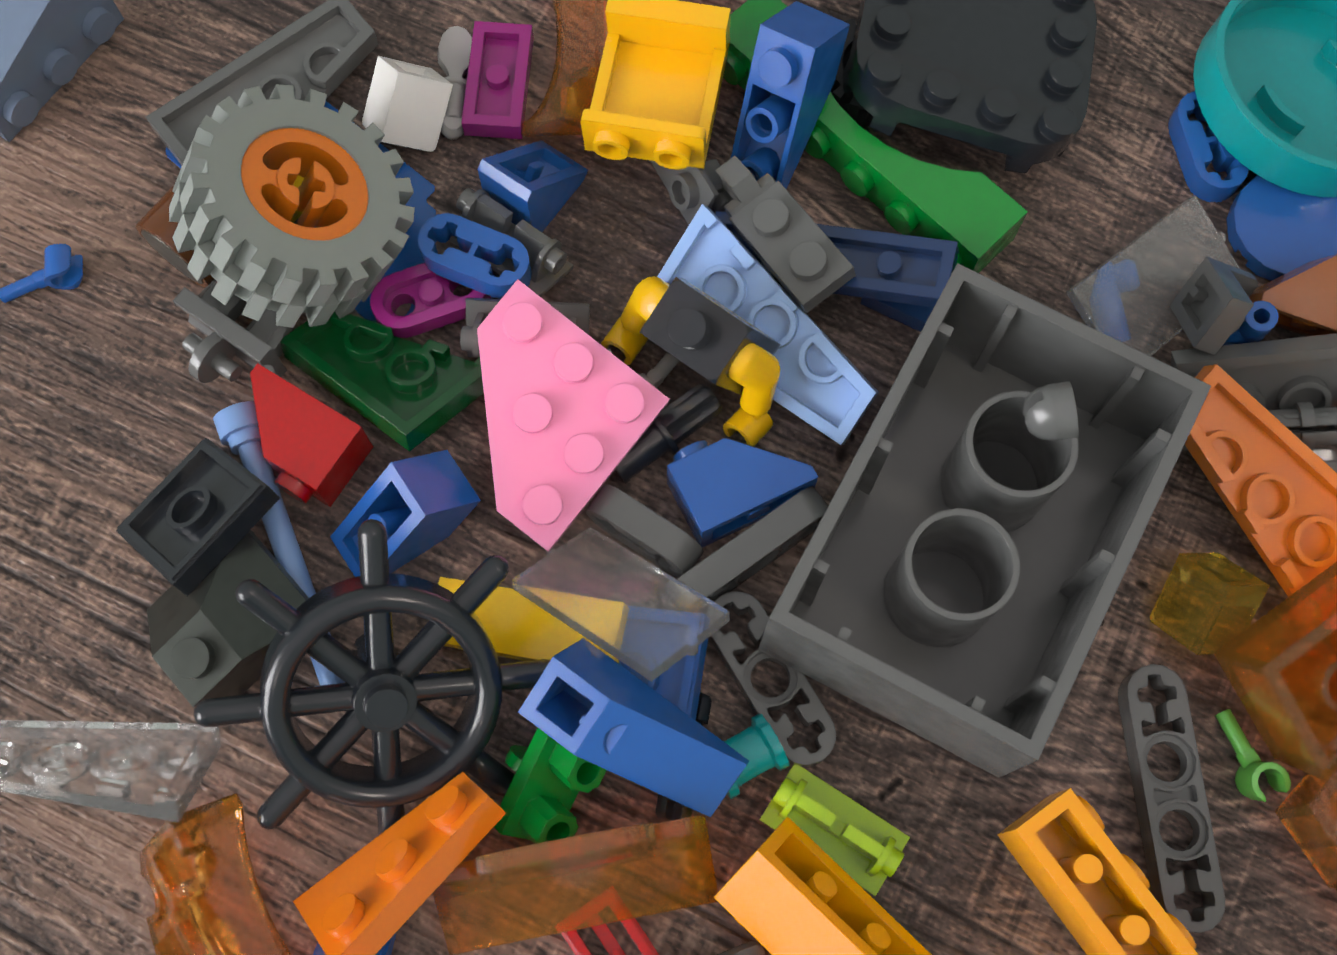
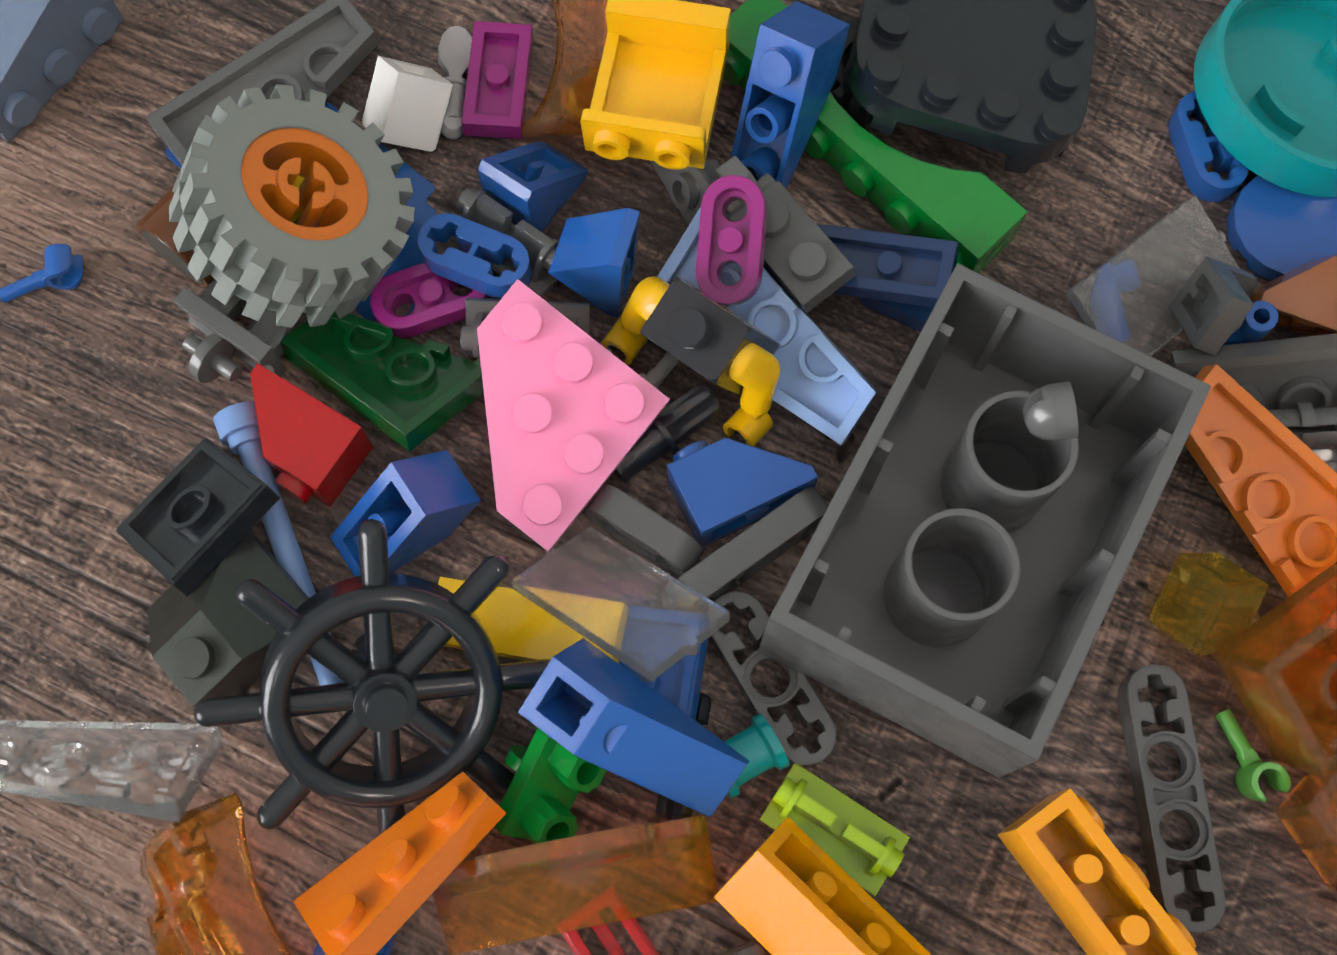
(599, 257): none -> blue slope
(731, 242): none -> magenta plate

